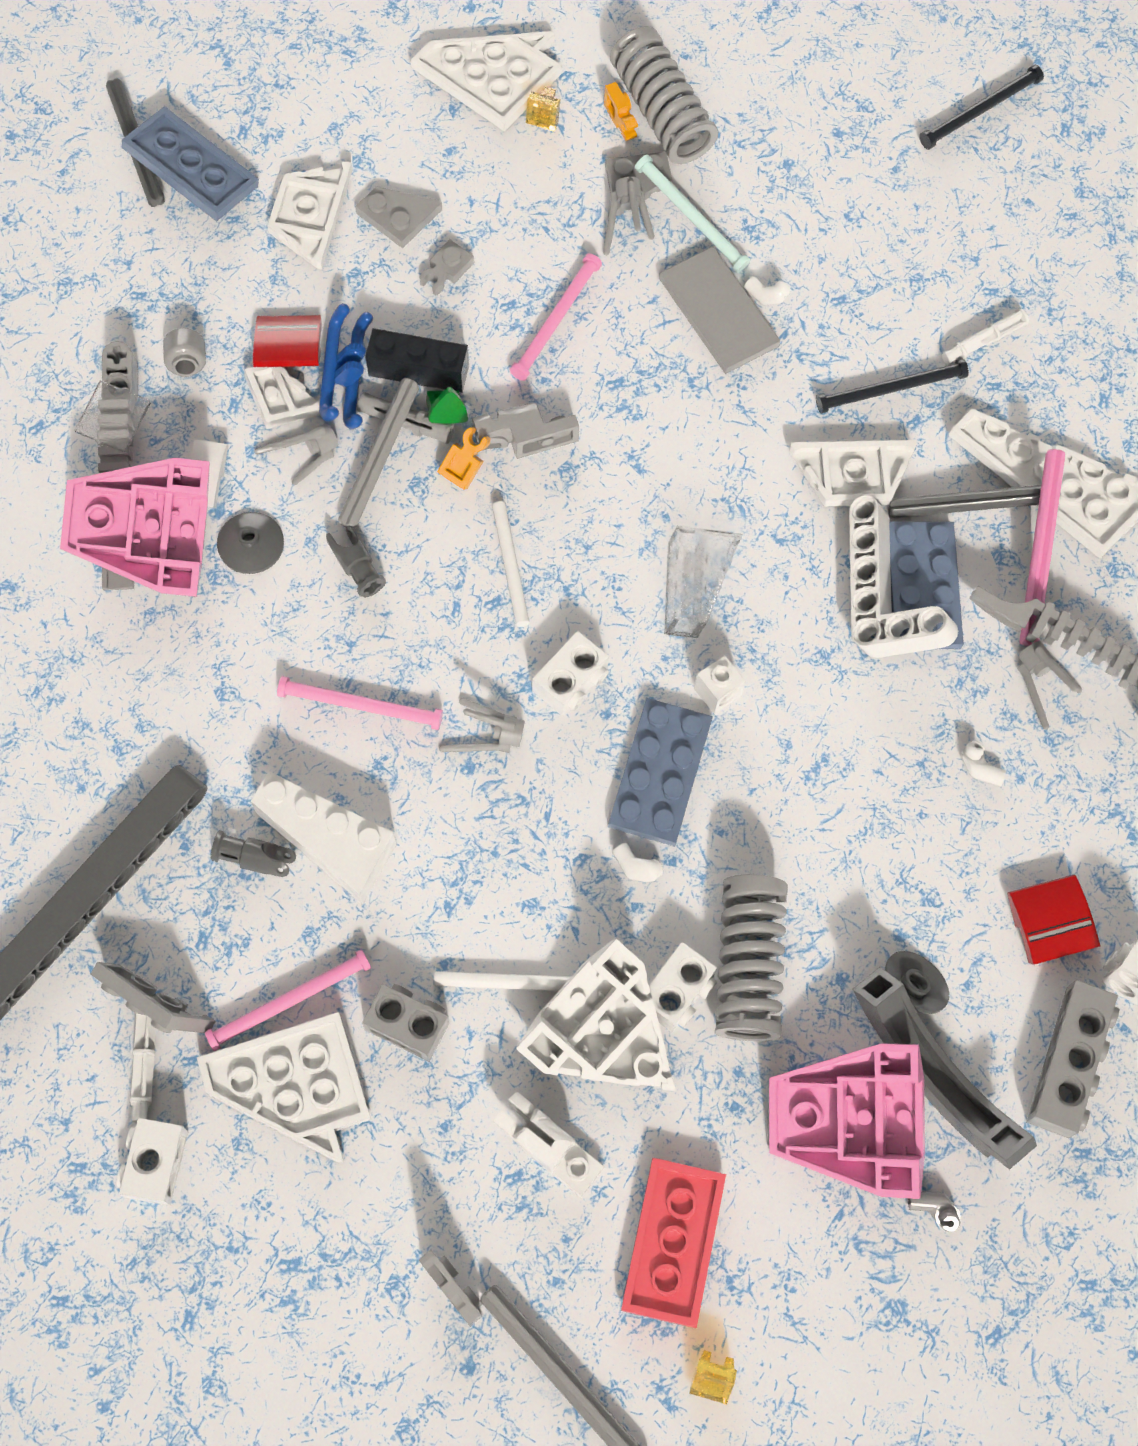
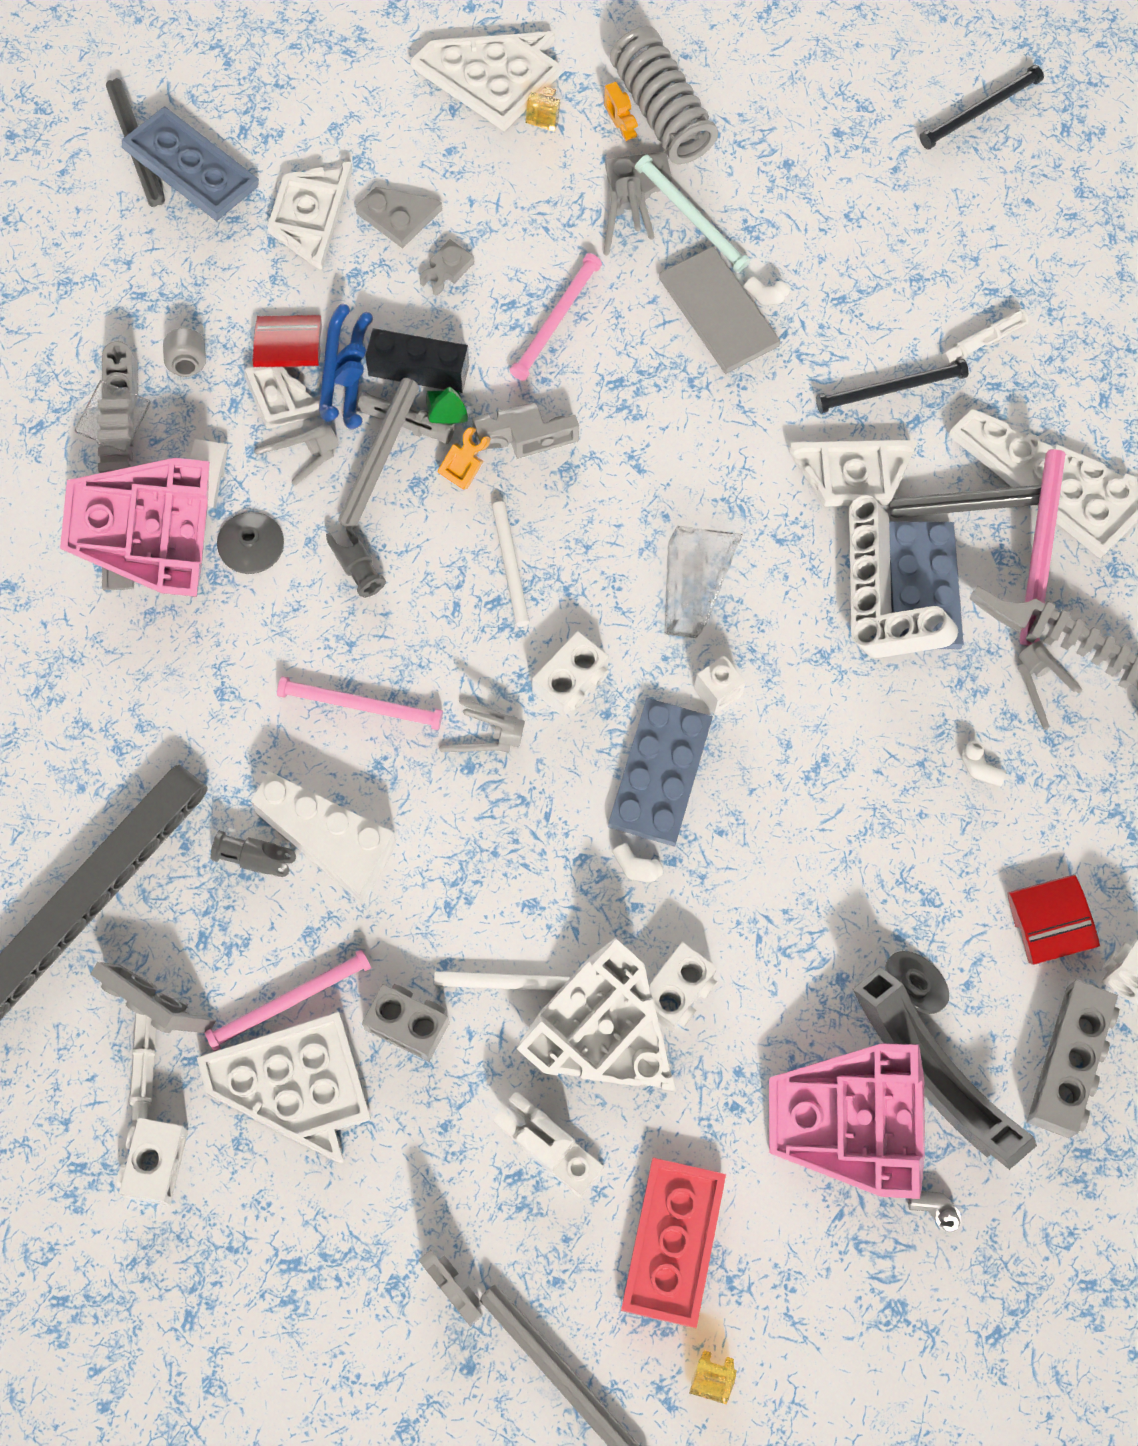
(759, 888): light grey piece -> none

